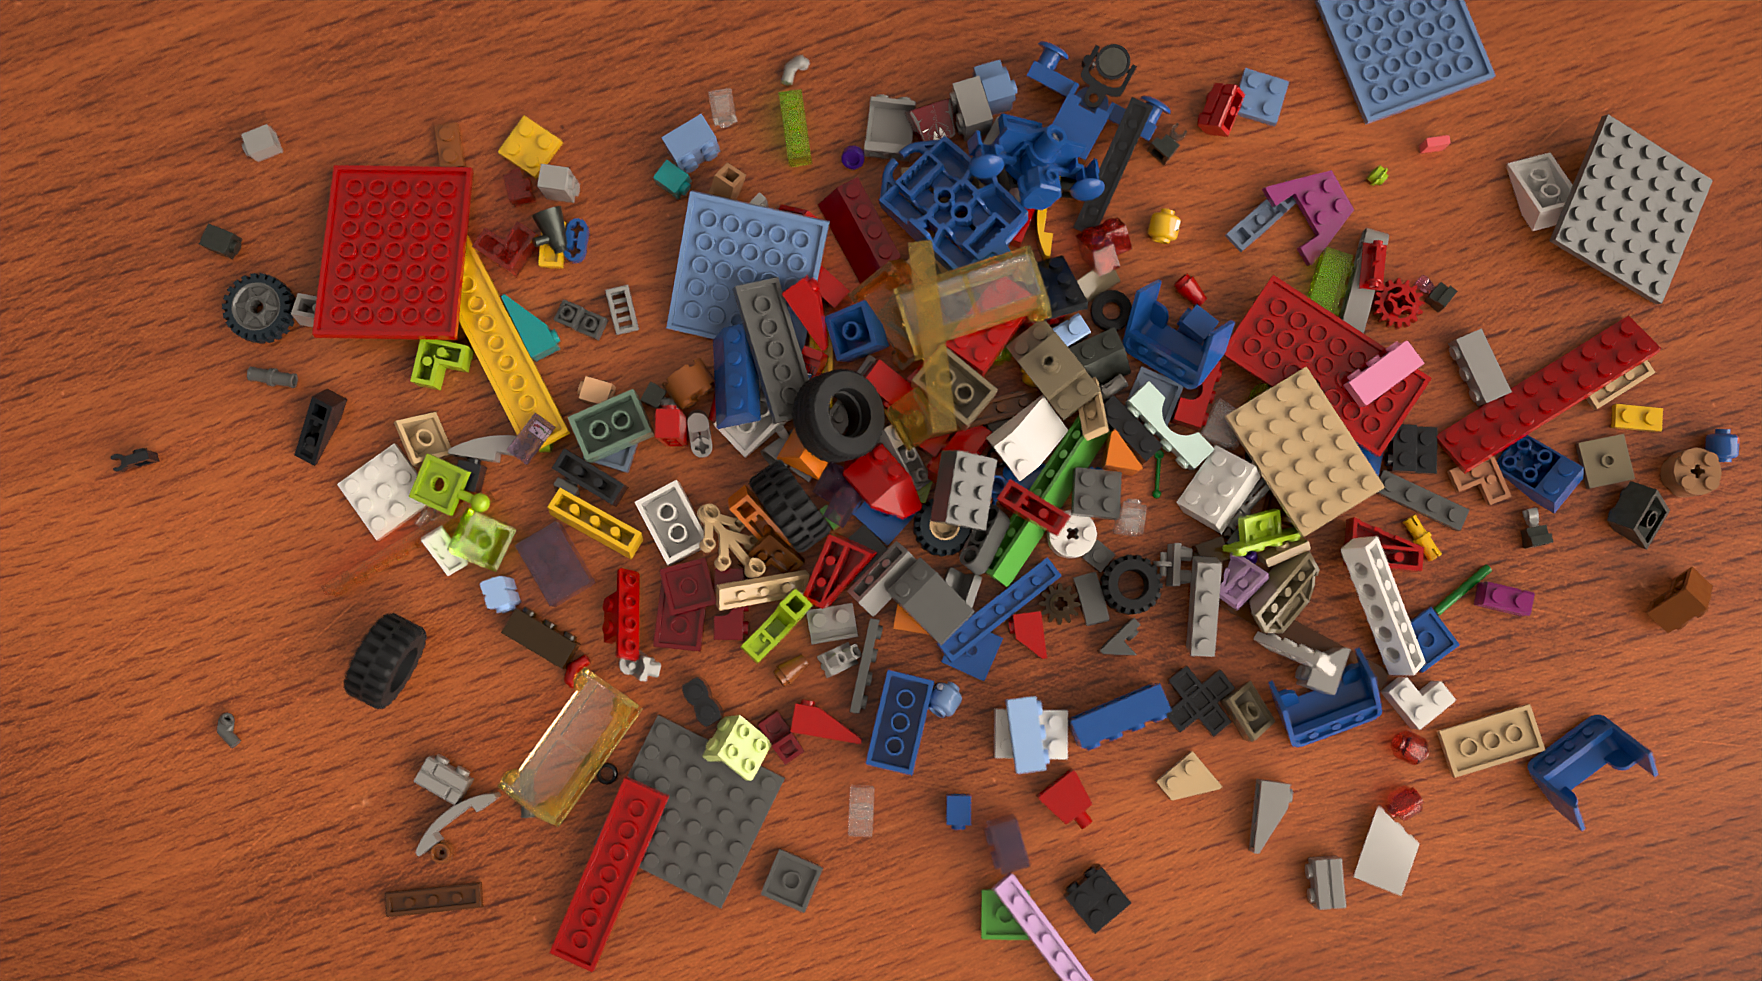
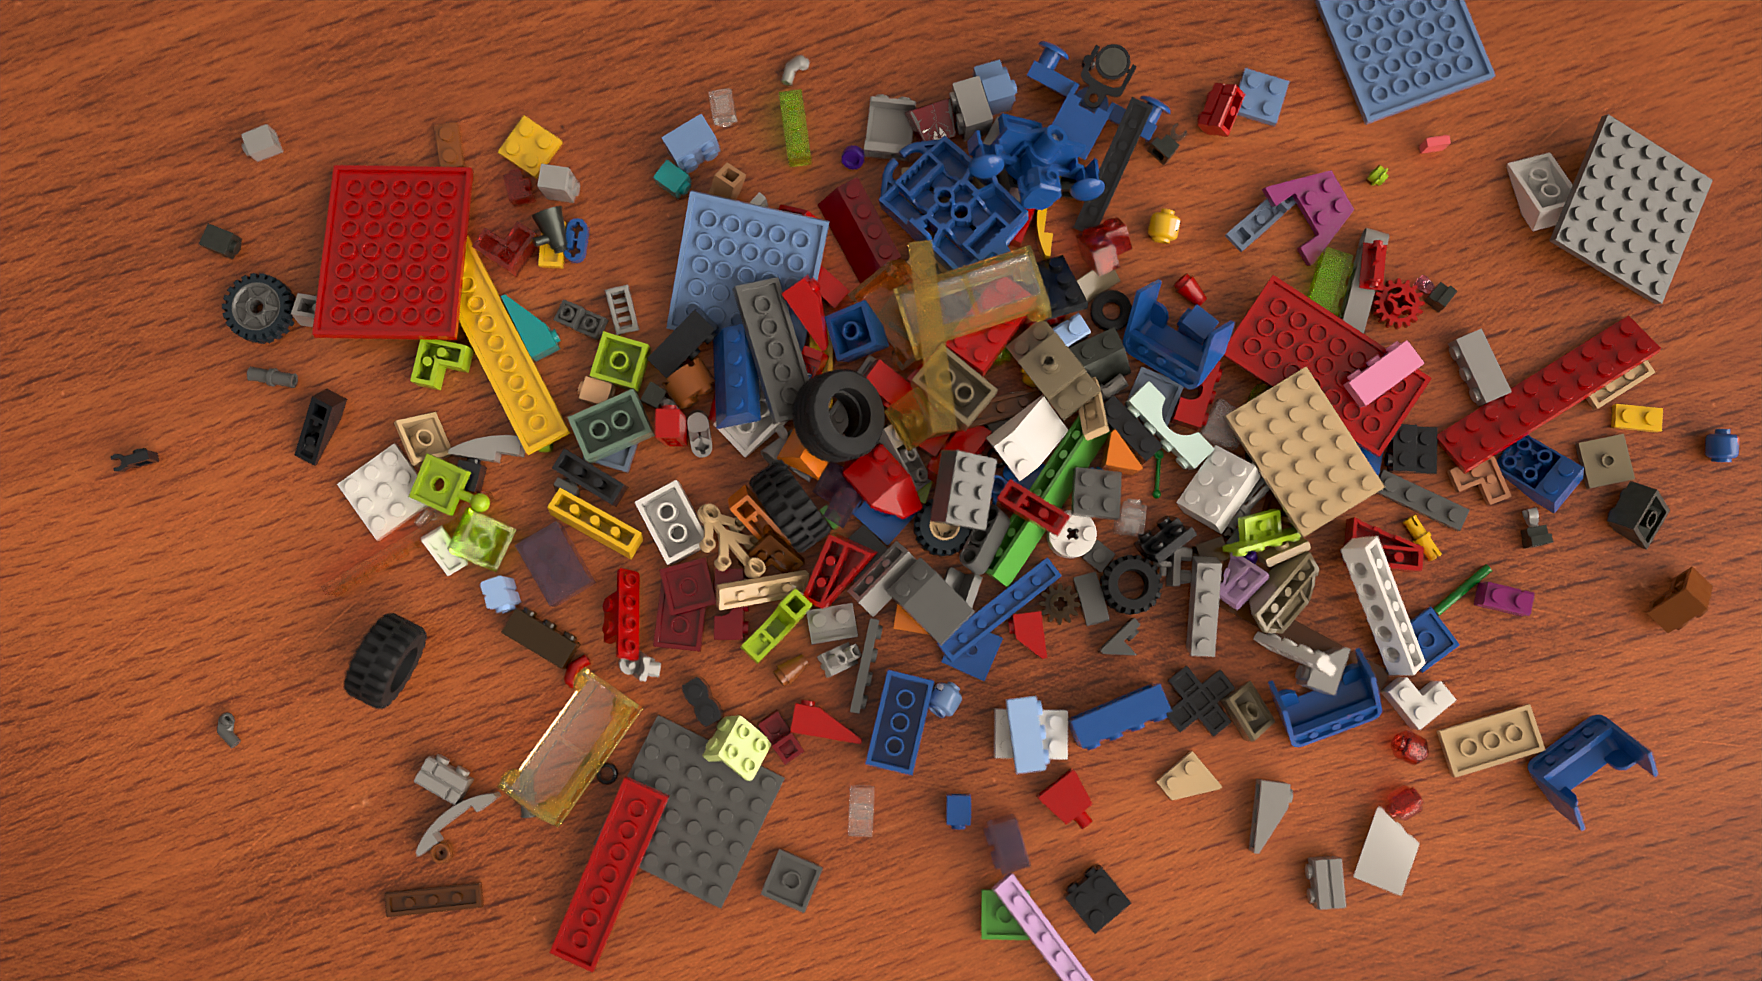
(531, 438): tile -> none
(621, 361): none -> lime brick
(683, 343): none -> black brick
(1164, 539): none -> black plate
(1691, 472): medium nougat brick -> none

